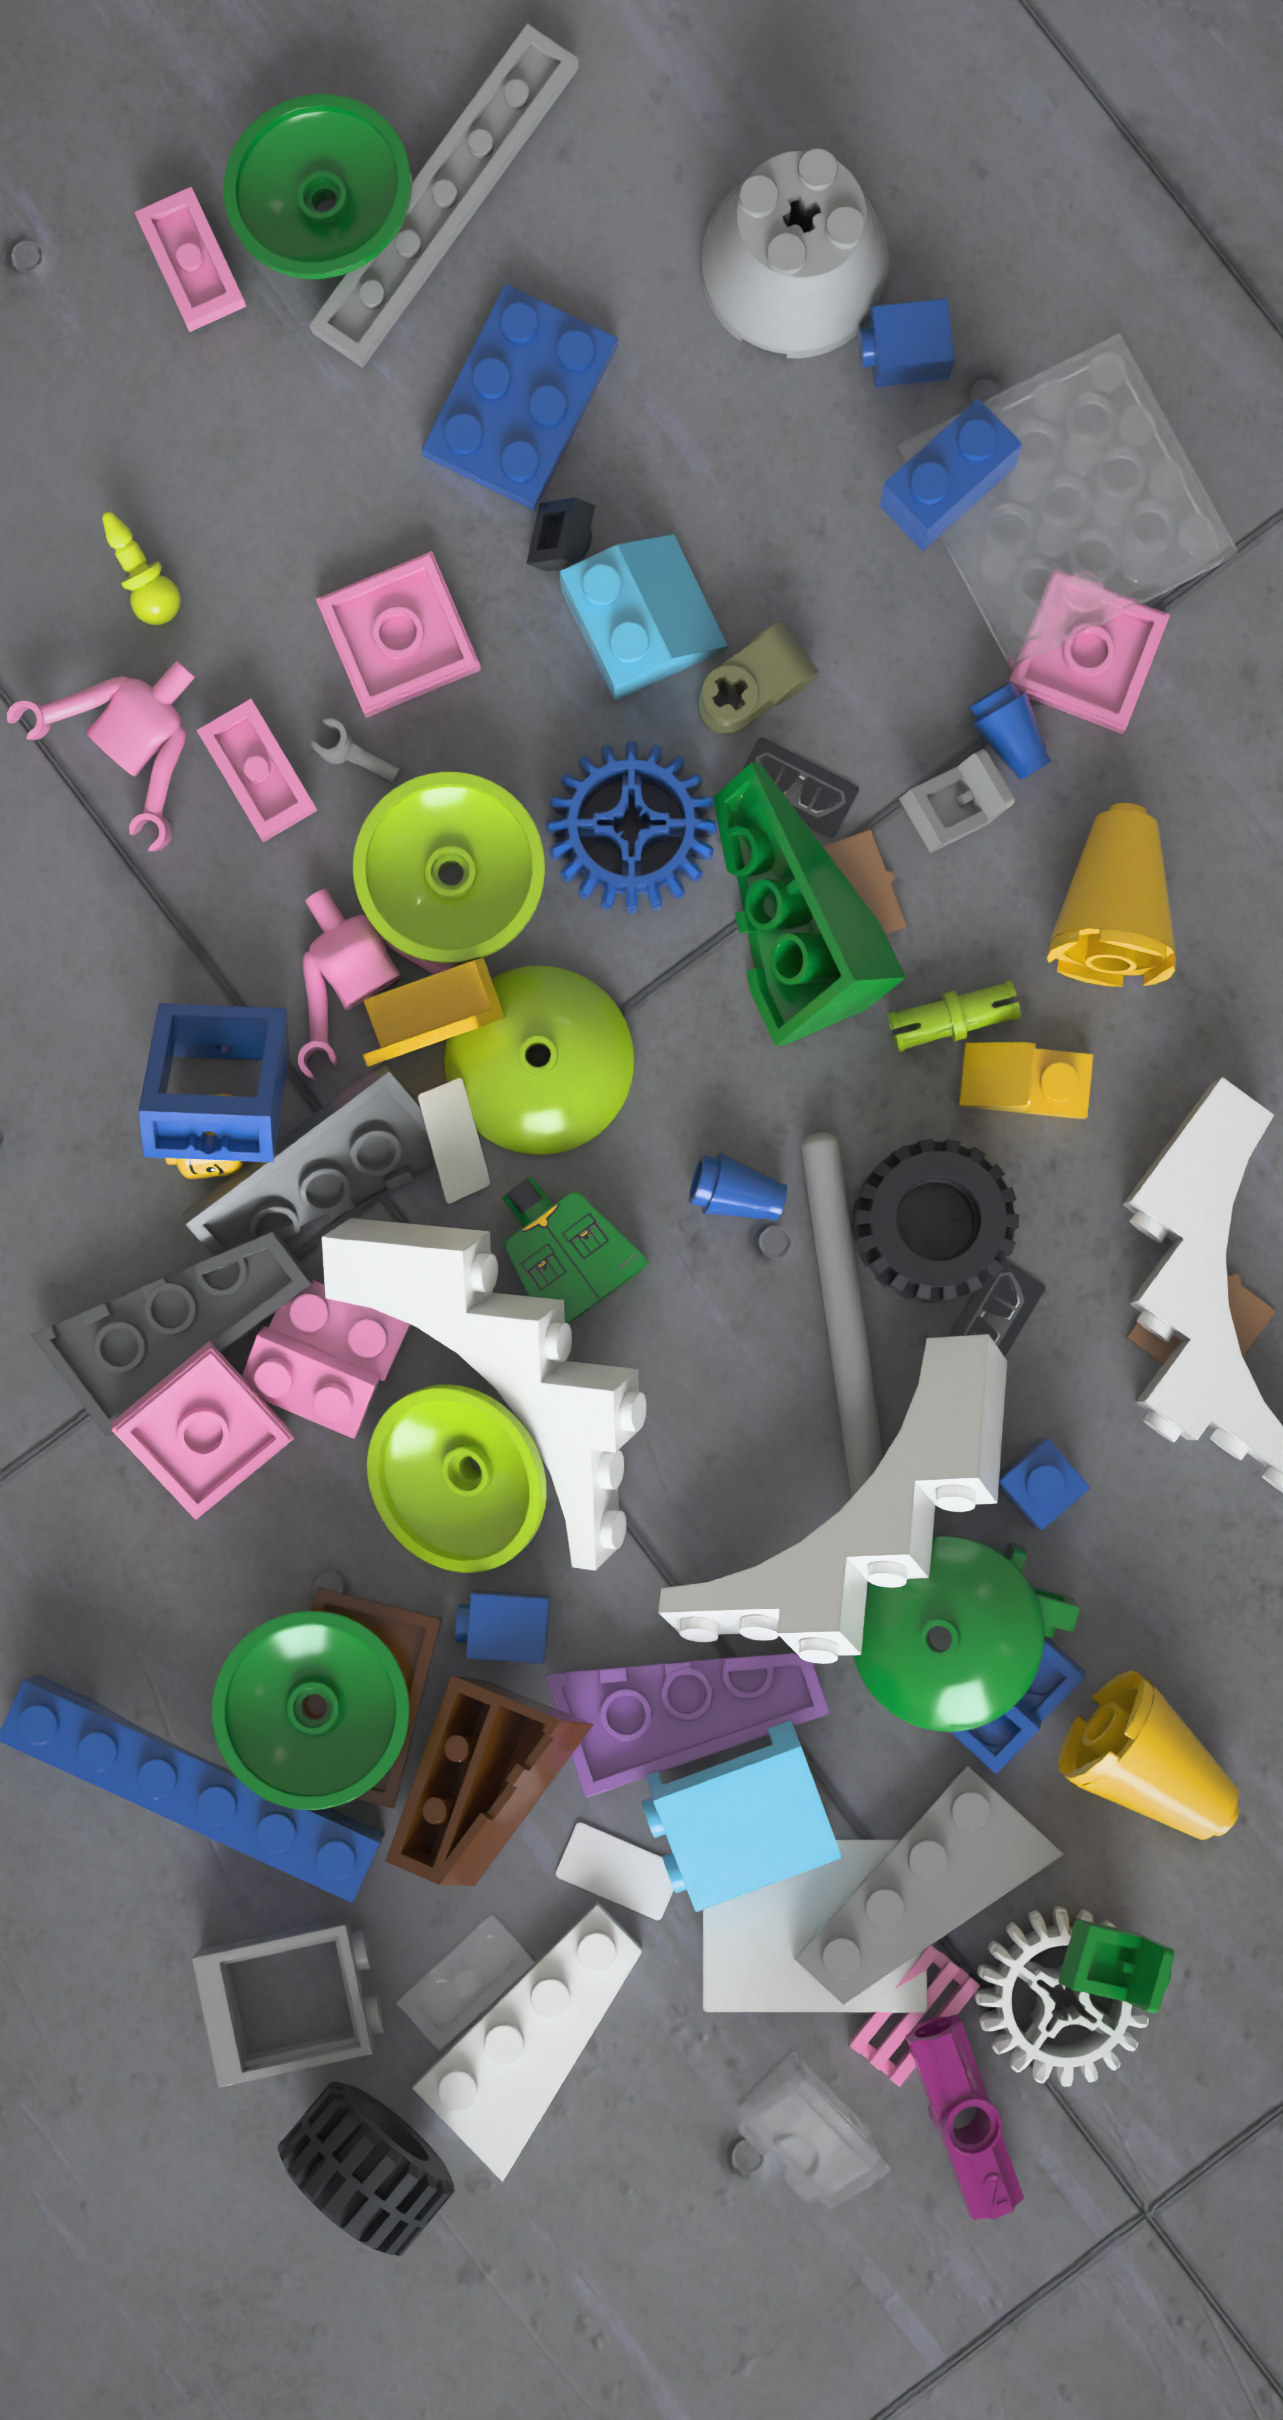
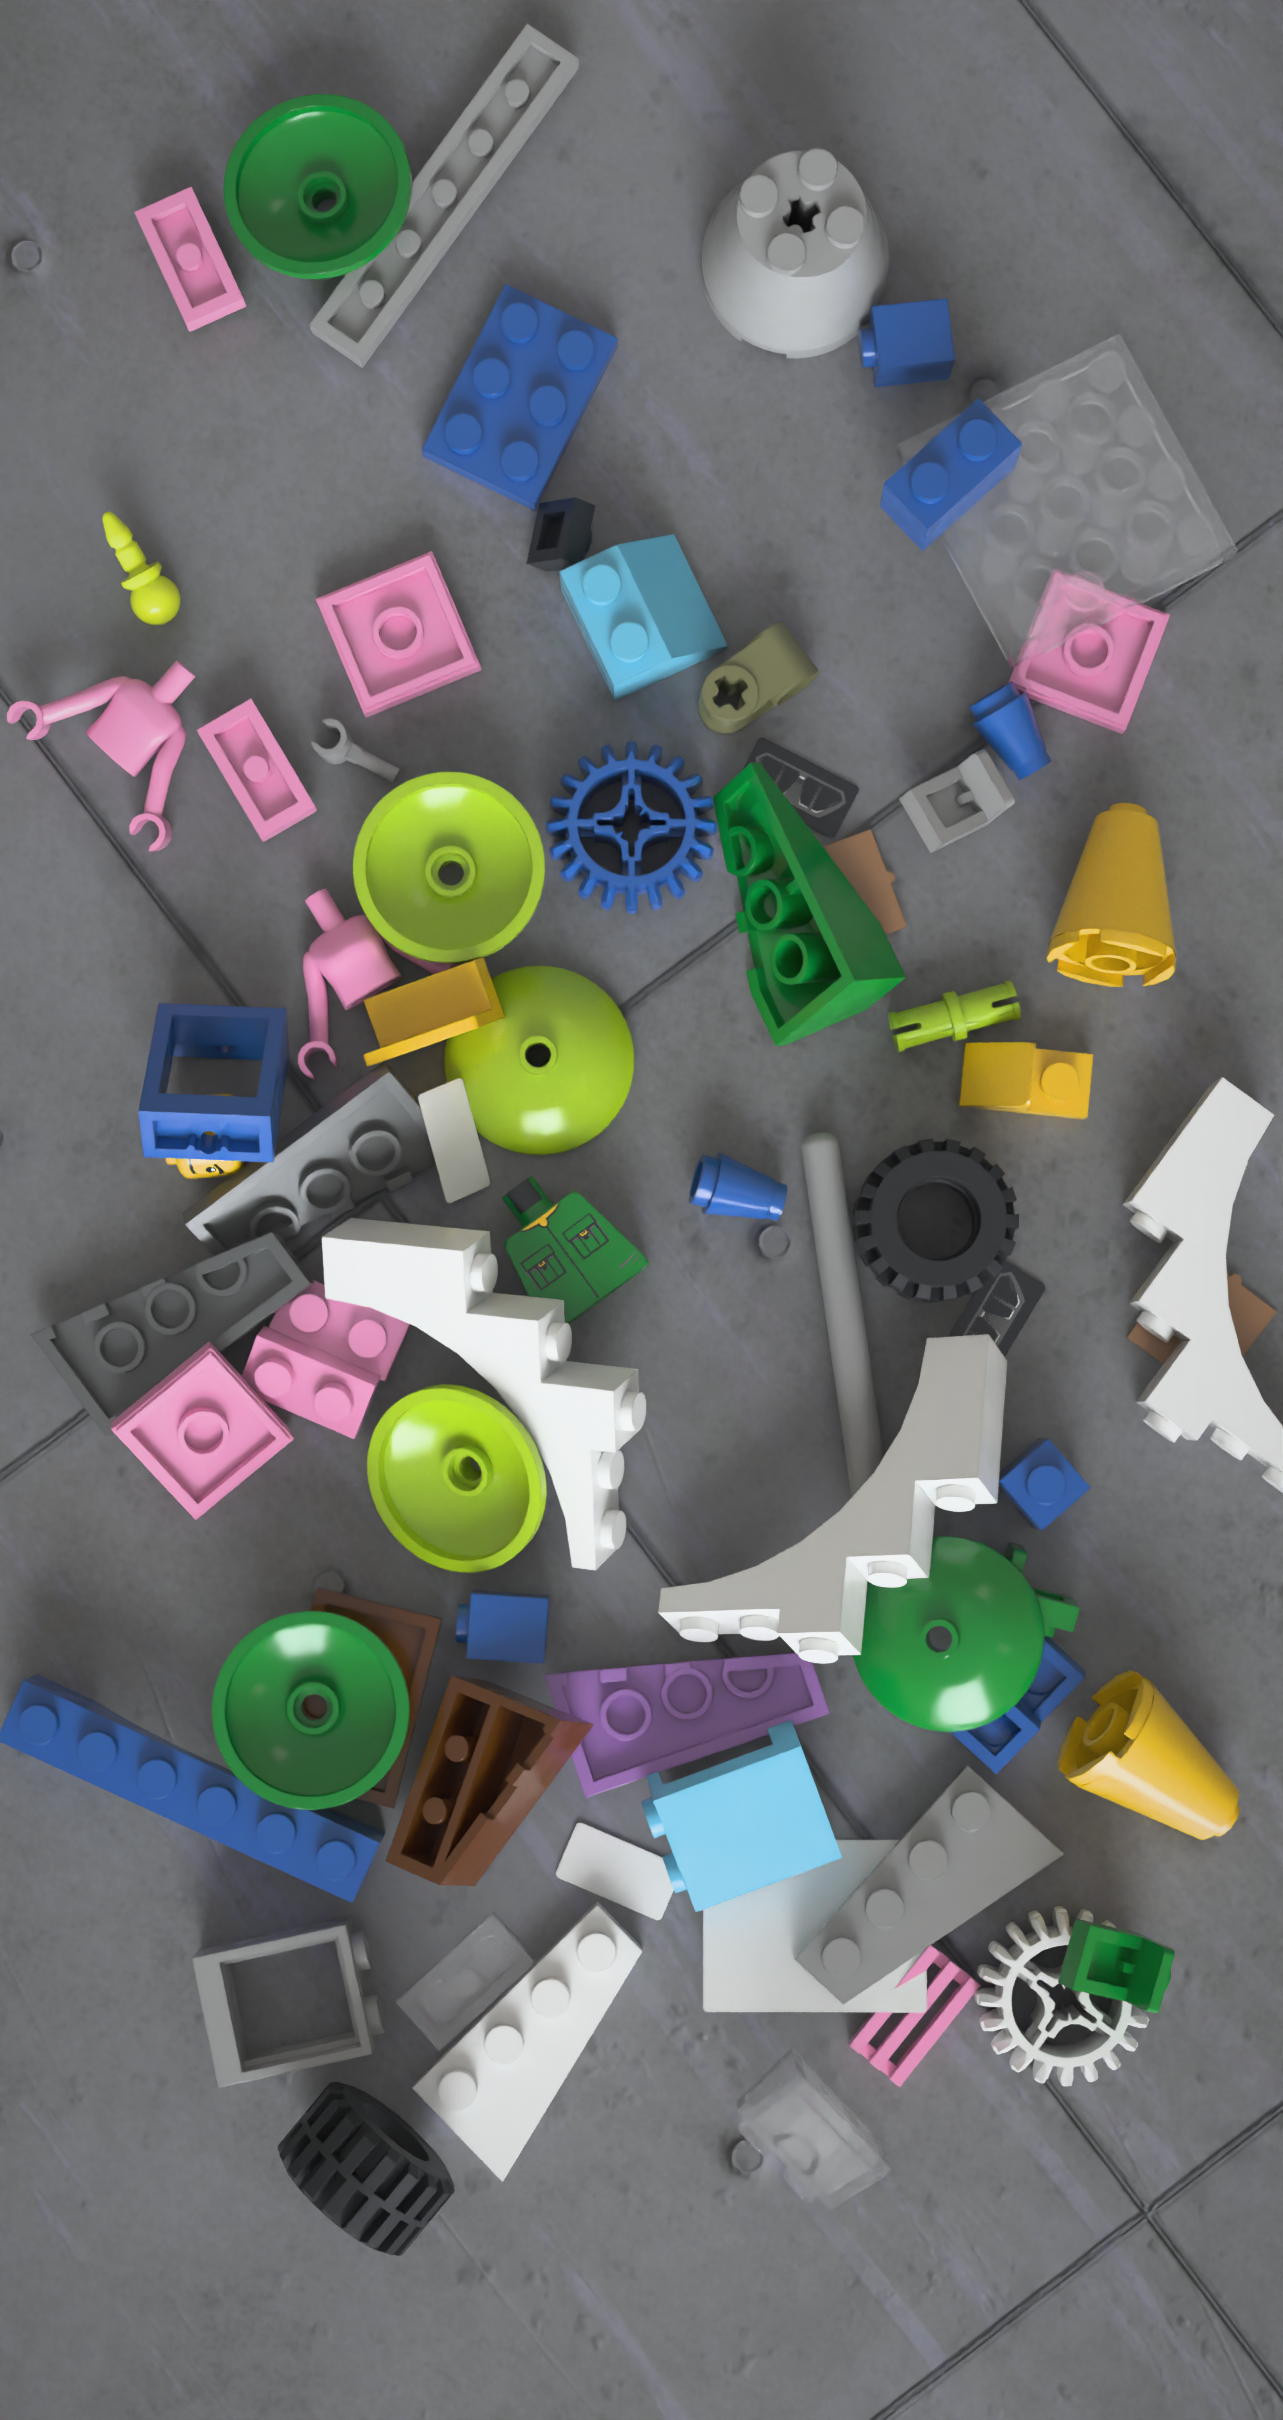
(978, 2149): magenta piece -> none

